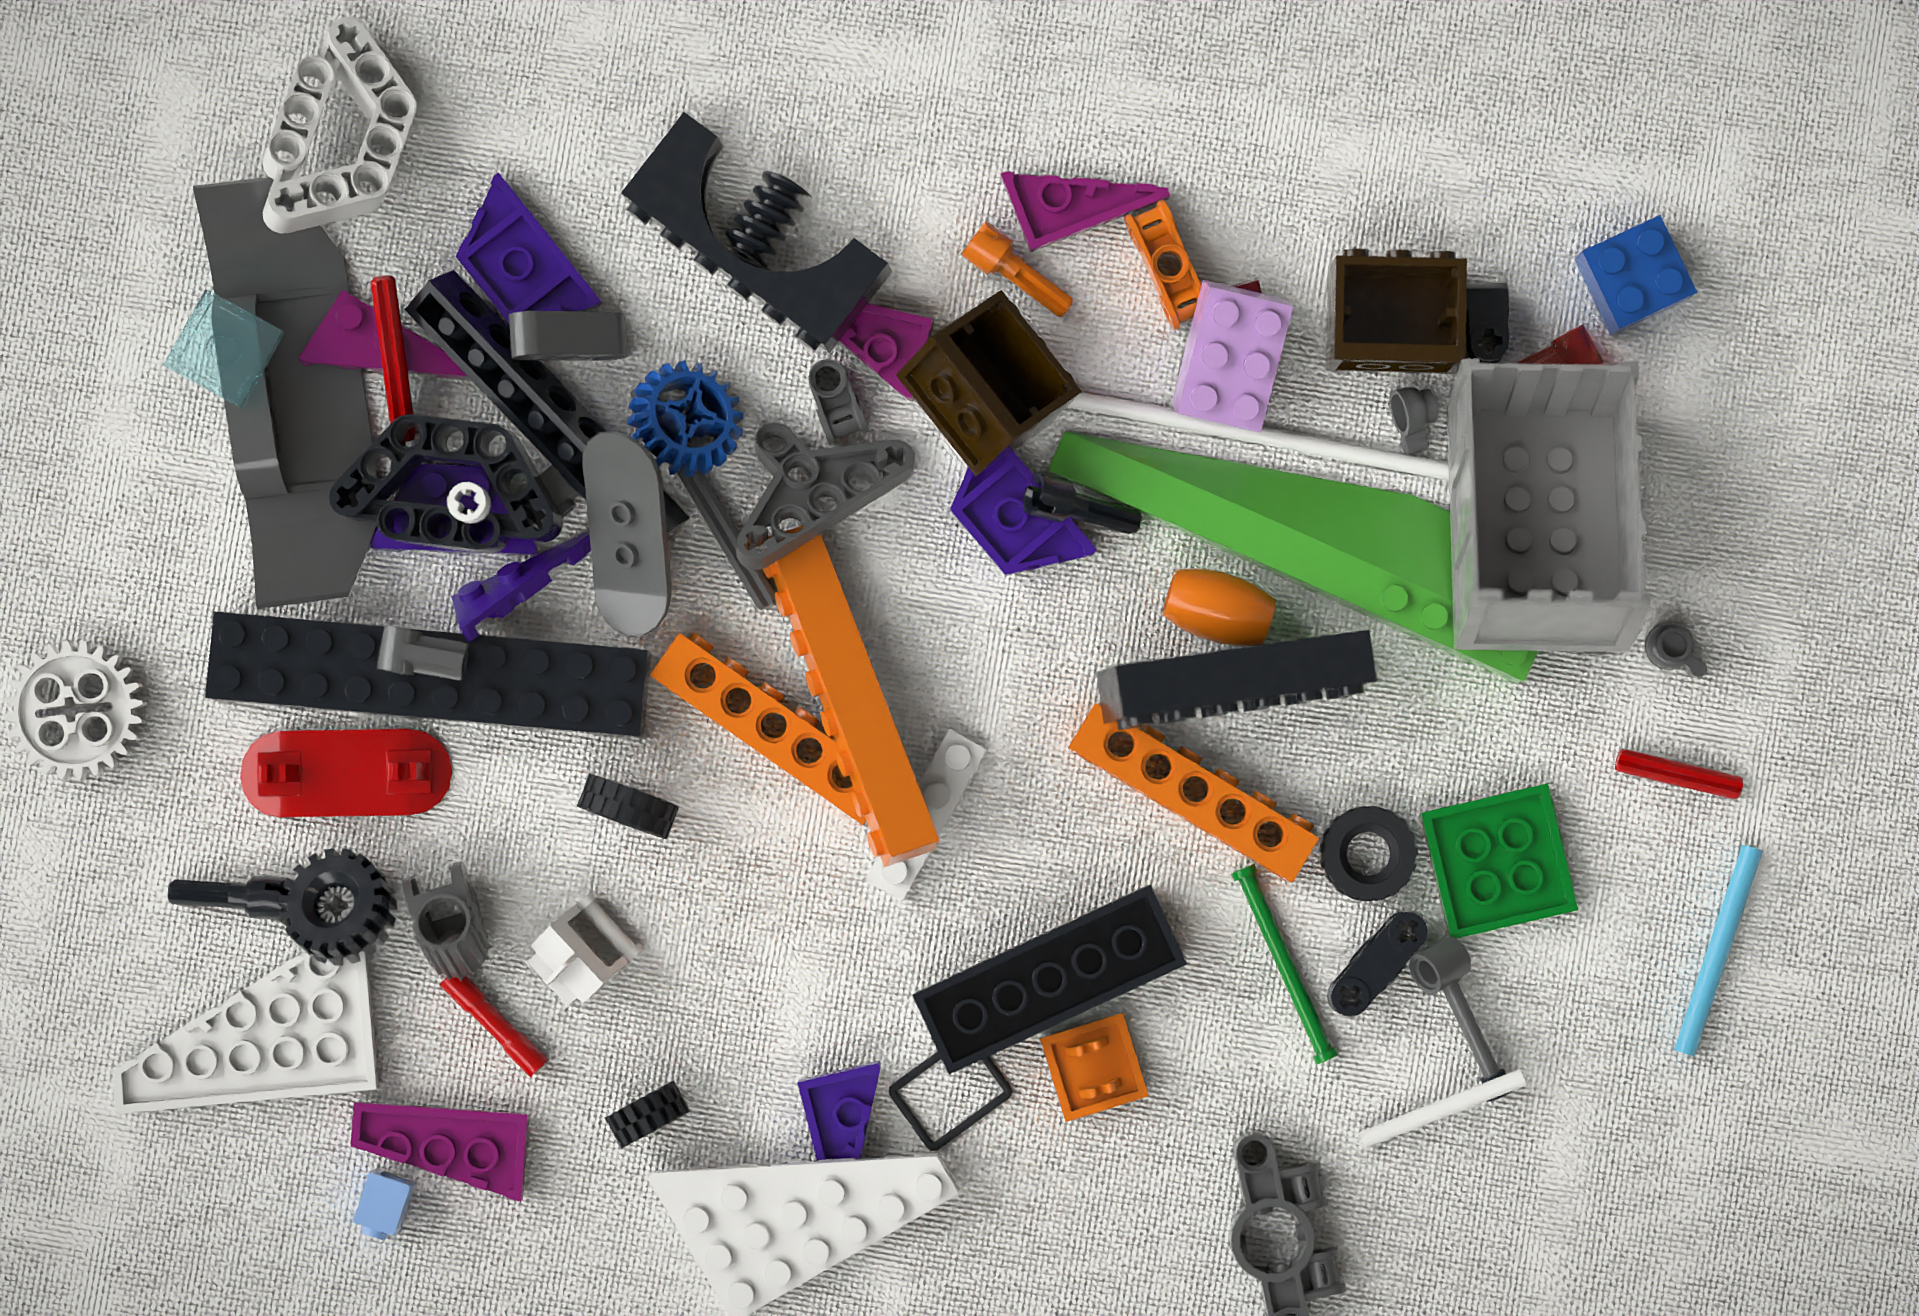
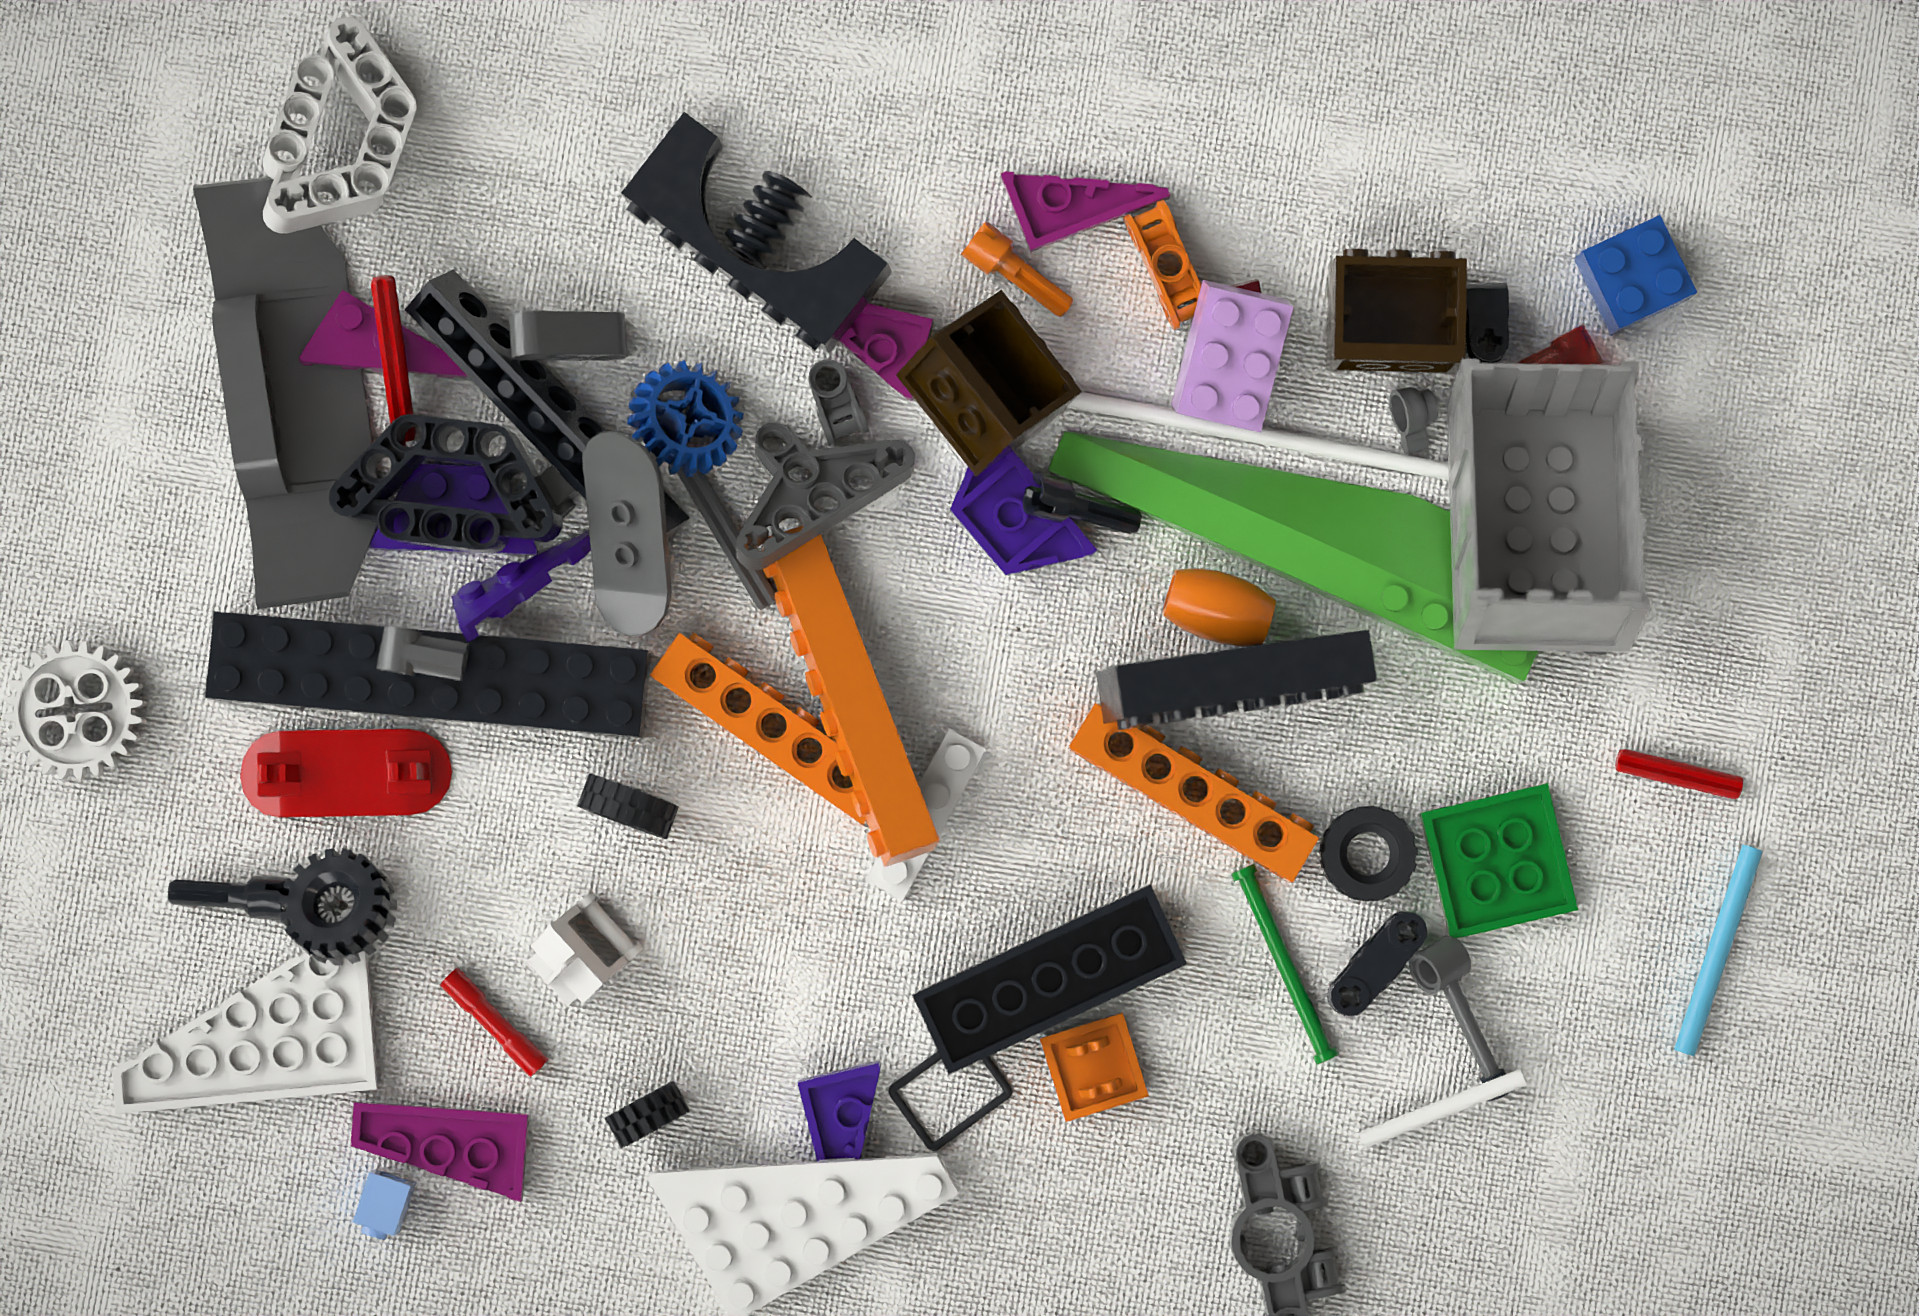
(223, 348): clear light blue tile -> none
(471, 948): dark grey piece -> none
(481, 497): white bush -> none
(518, 260): dark purple wing -> none
(1672, 647): dark grey piece -> none

